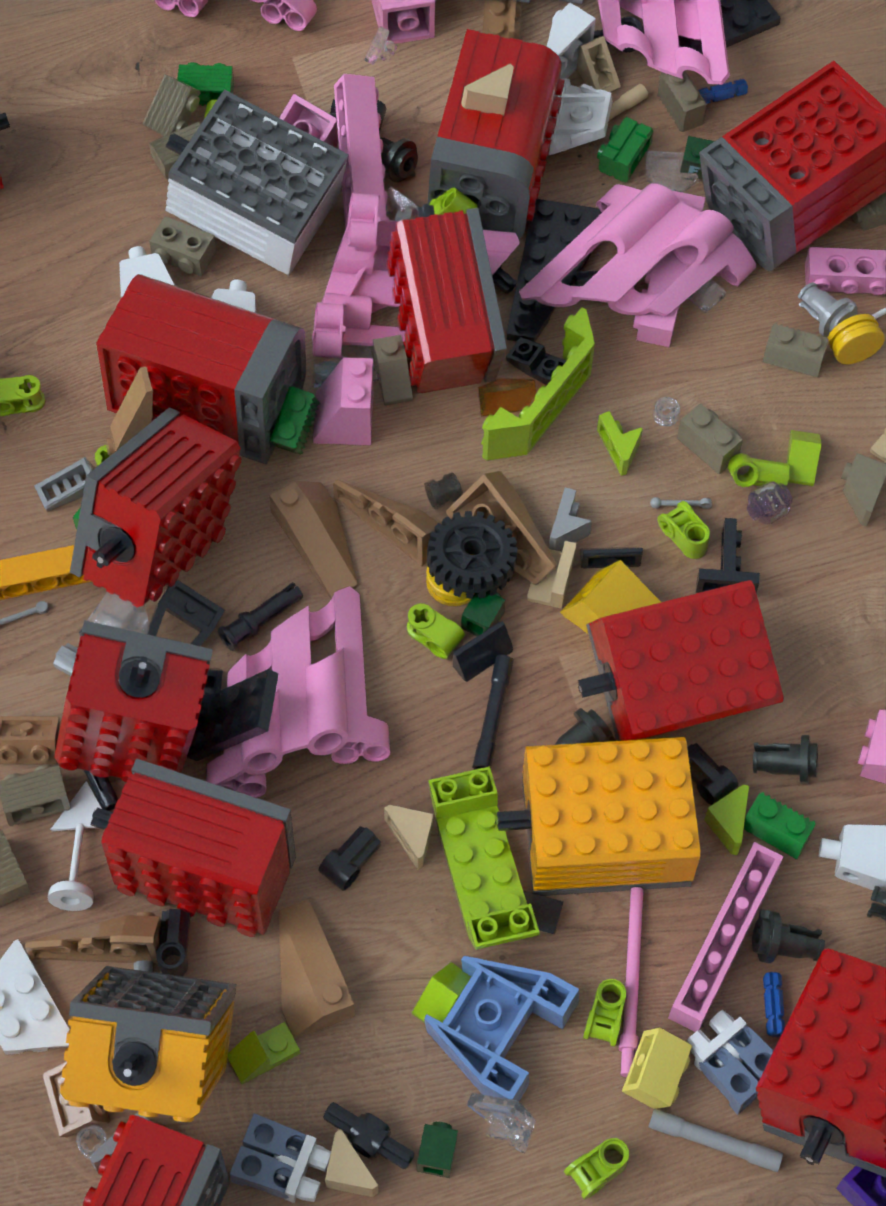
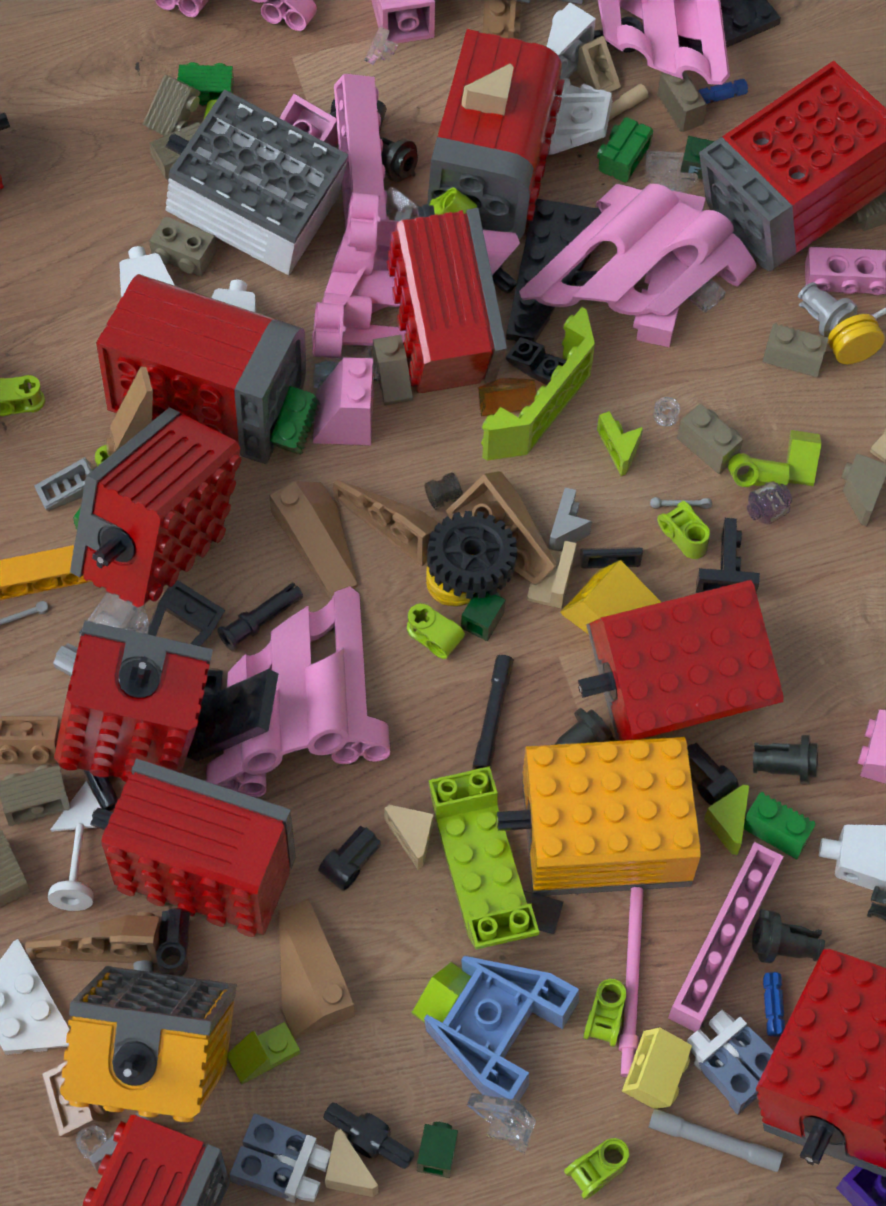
(482, 651): black slope -> none

